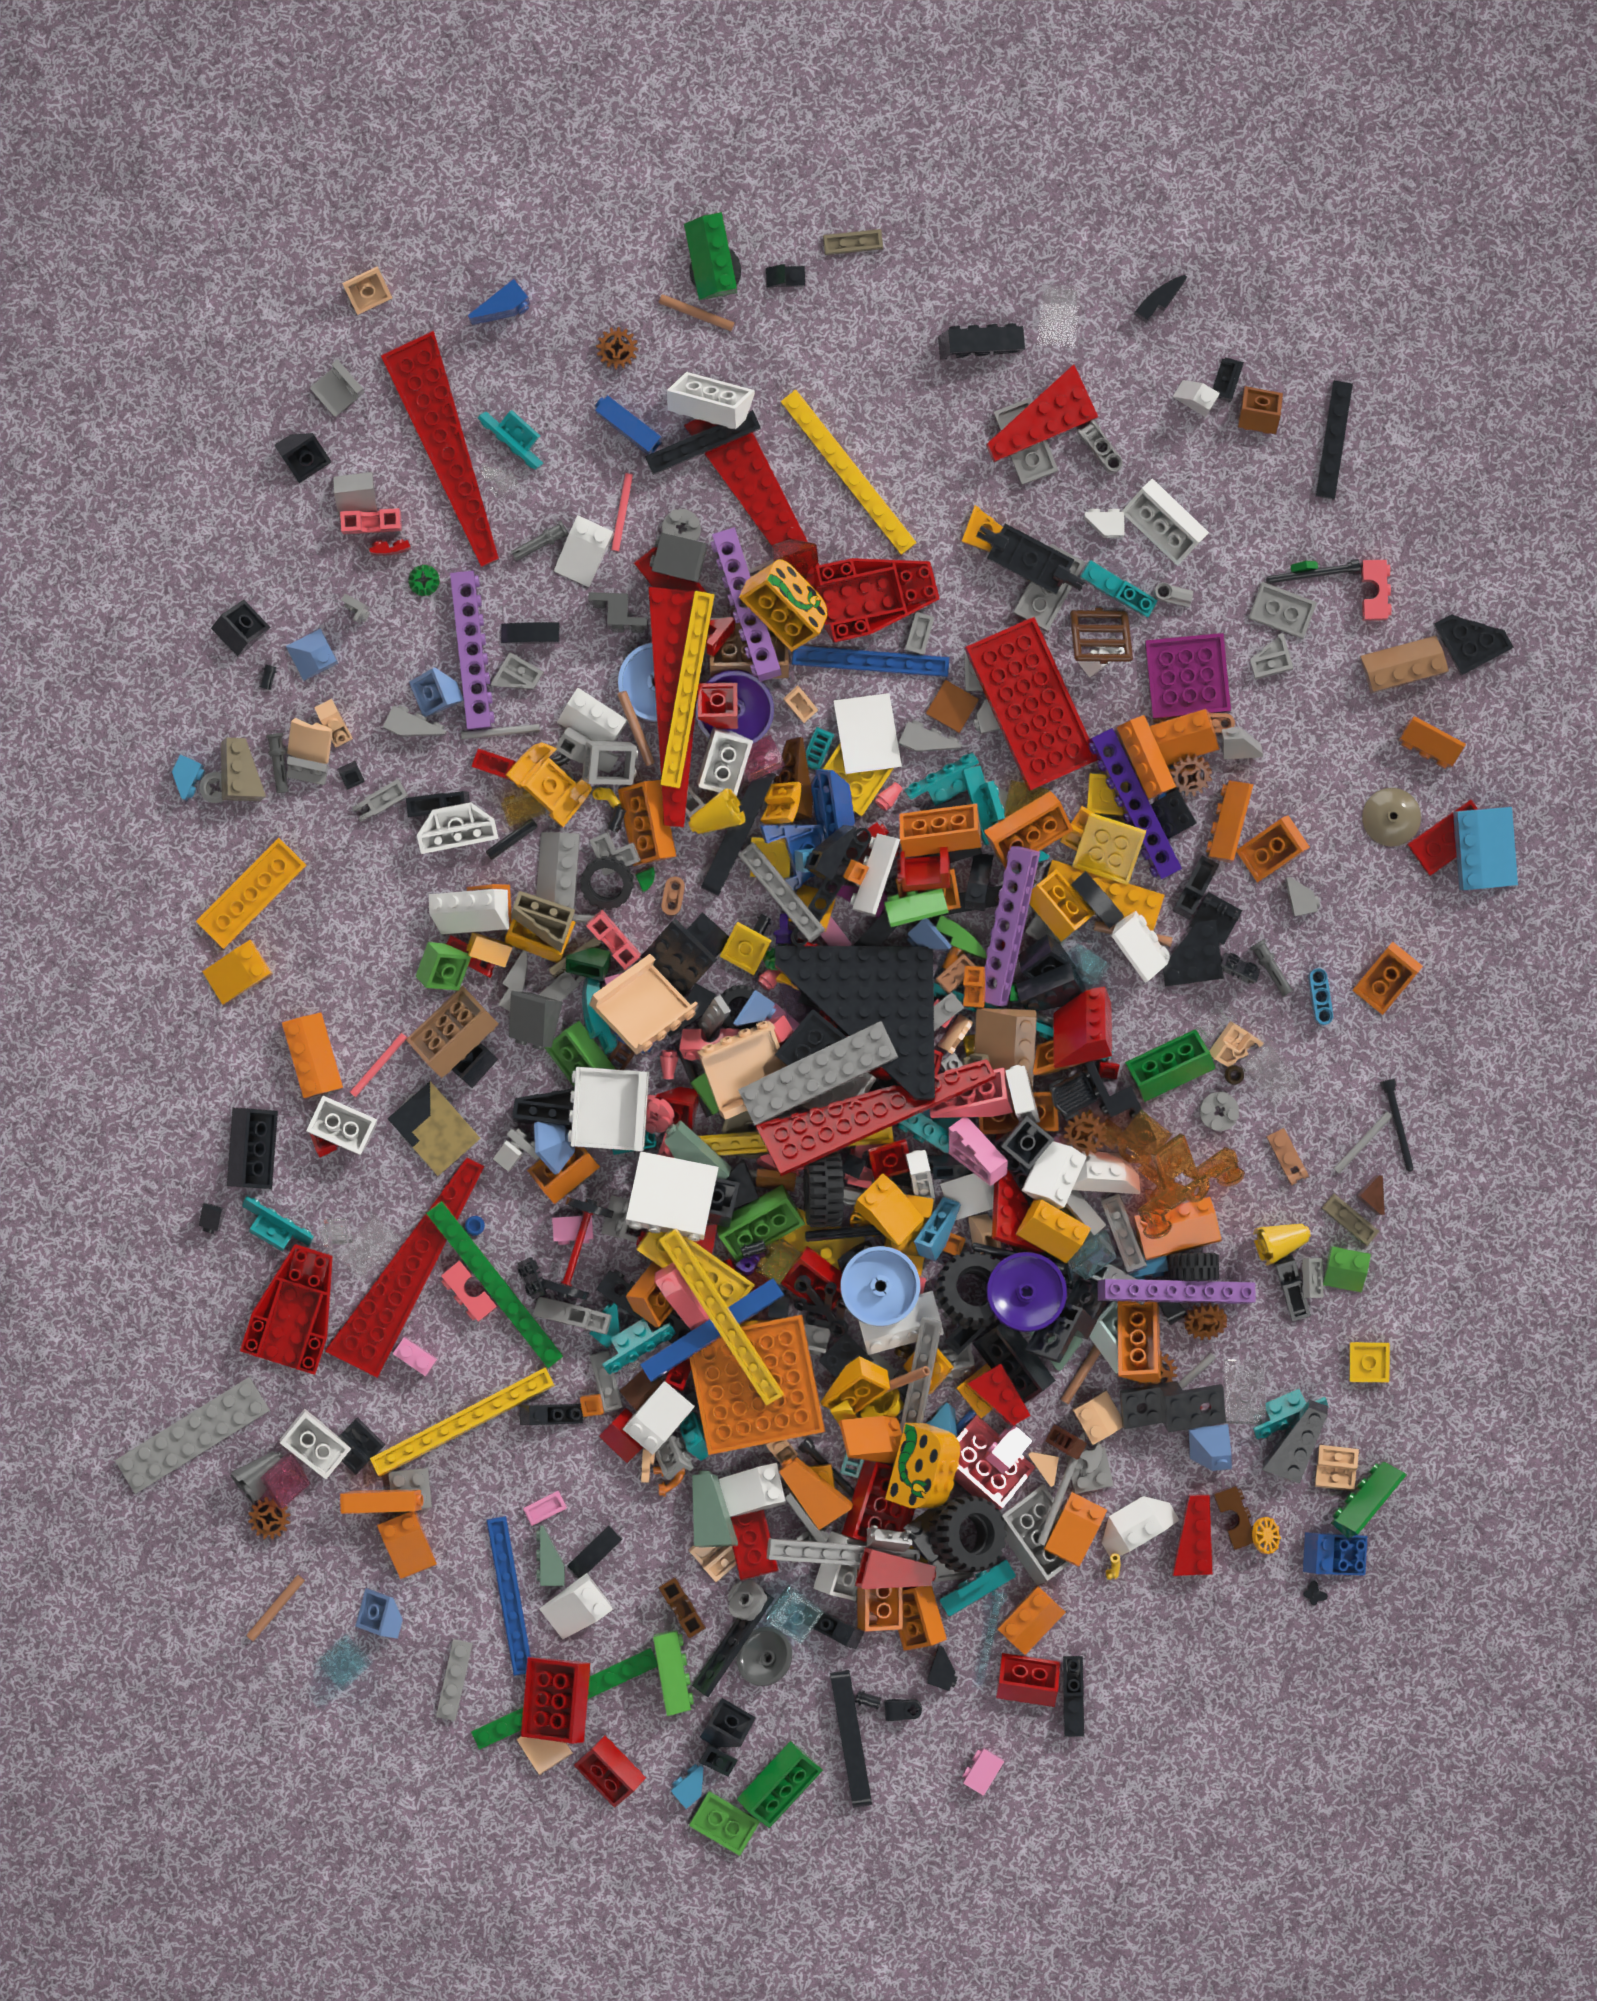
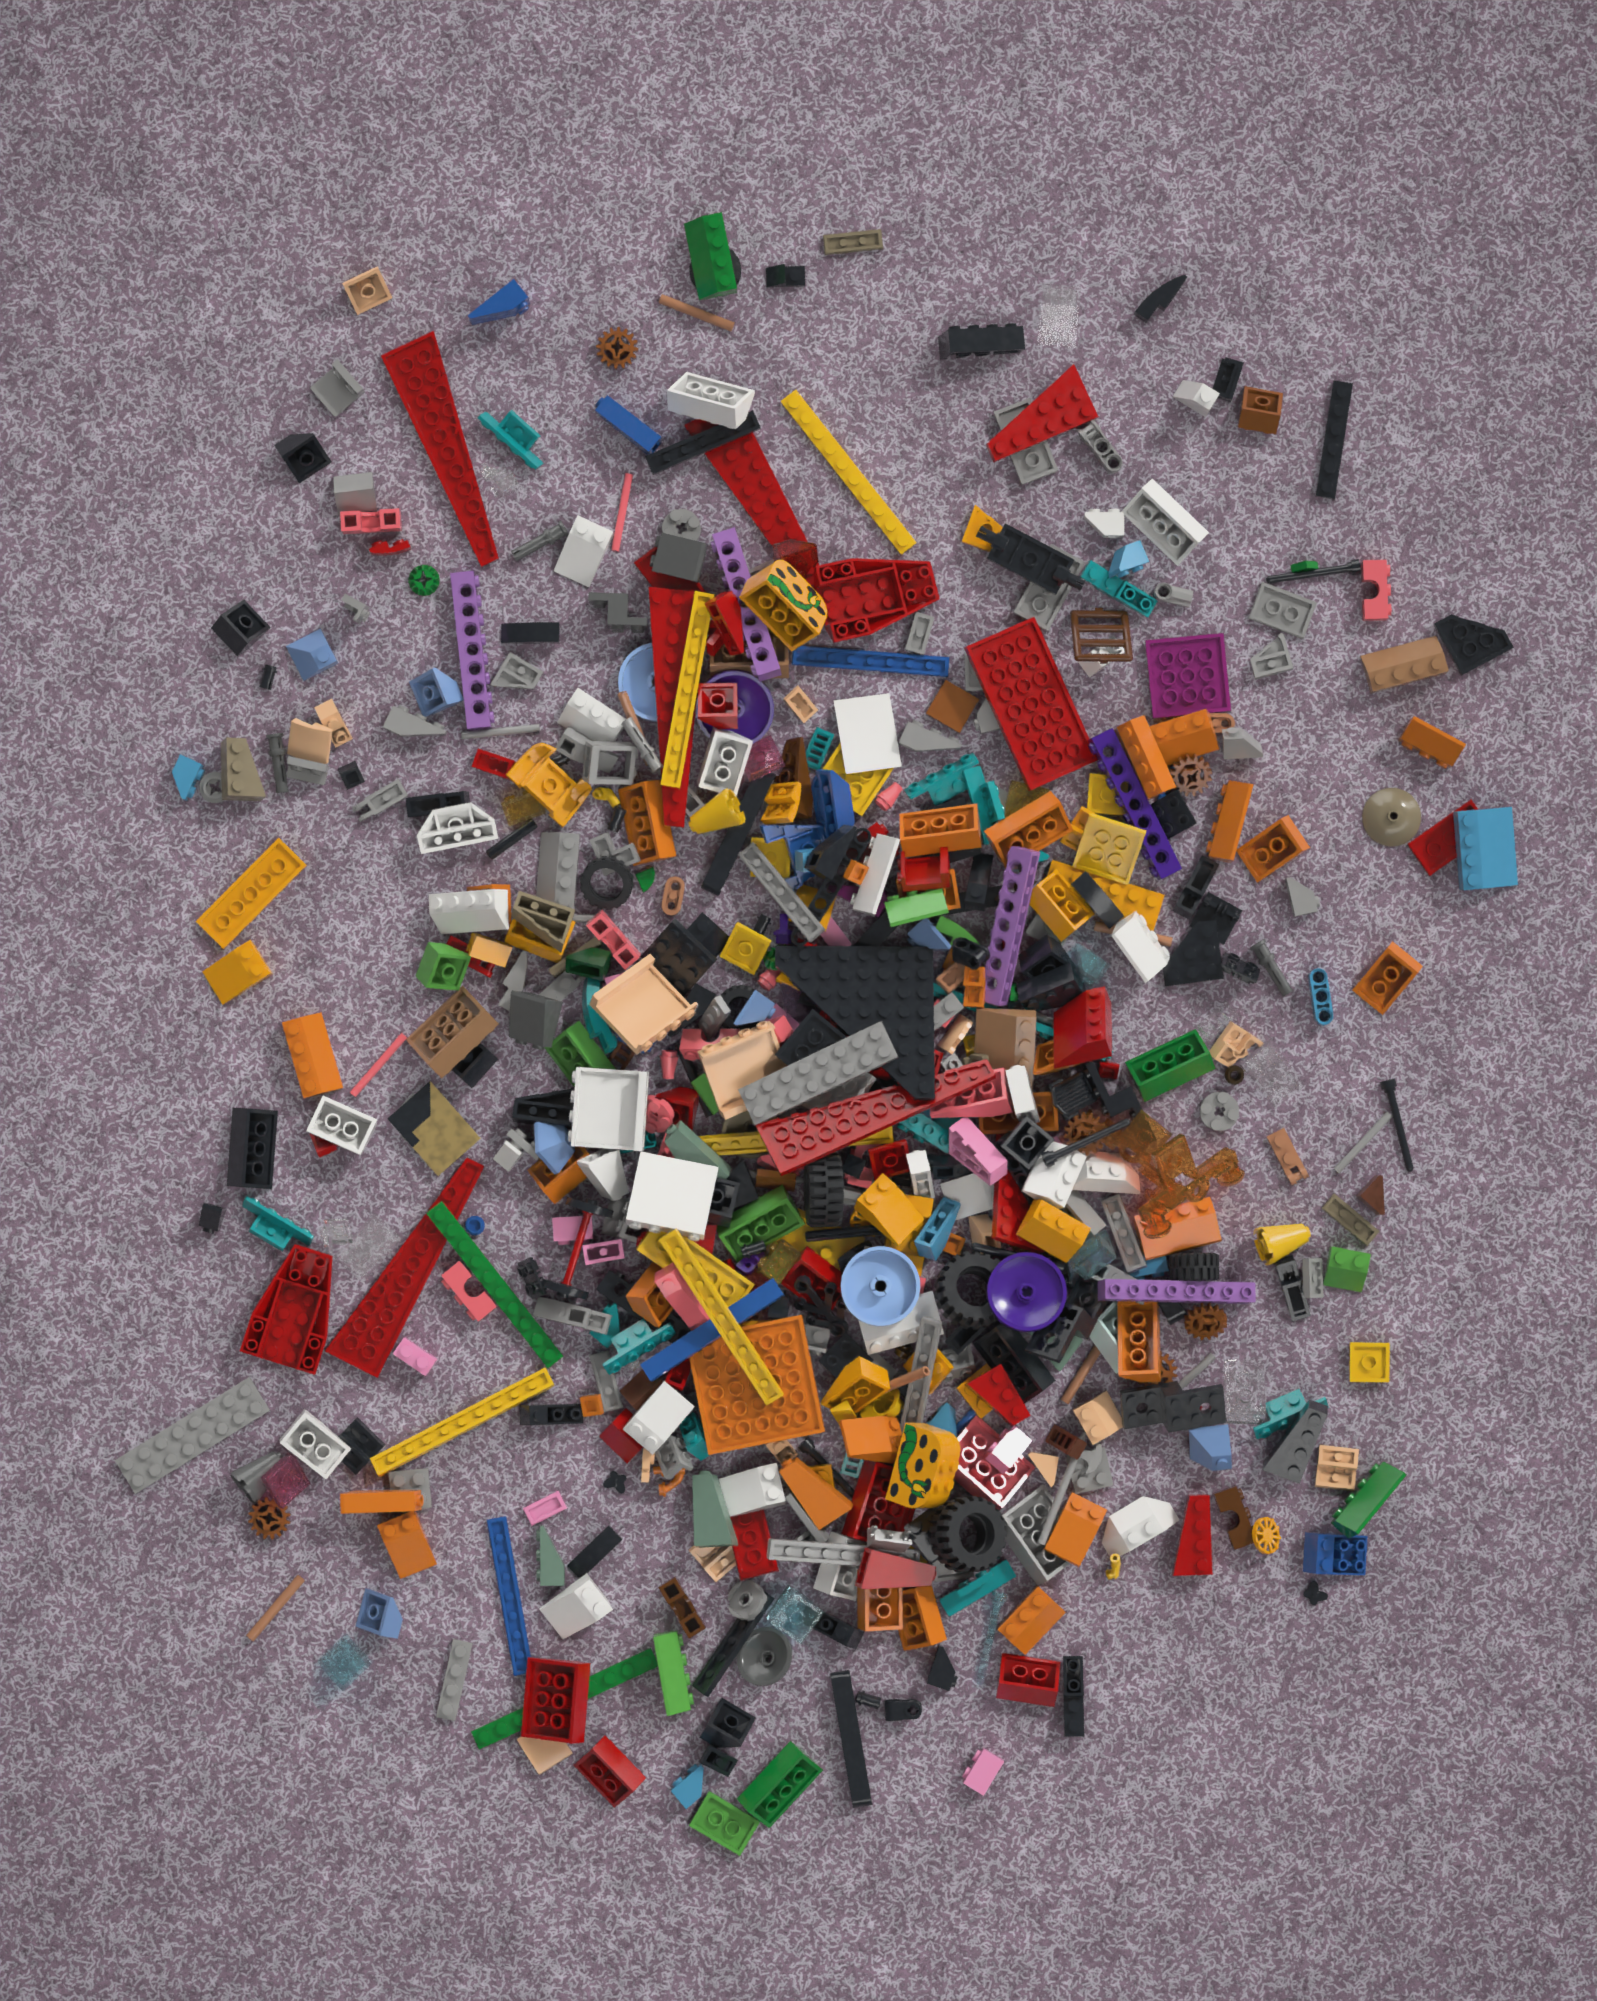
(603, 1251): none -> bright pink brick
(606, 1173): none -> white slope
(615, 1481): none -> black piece
(642, 745): none -> light grey pin
(727, 618): none -> red slope
(969, 952): none -> black piece
(1051, 1157): none -> black piece
(1128, 558): none -> dark azure slope

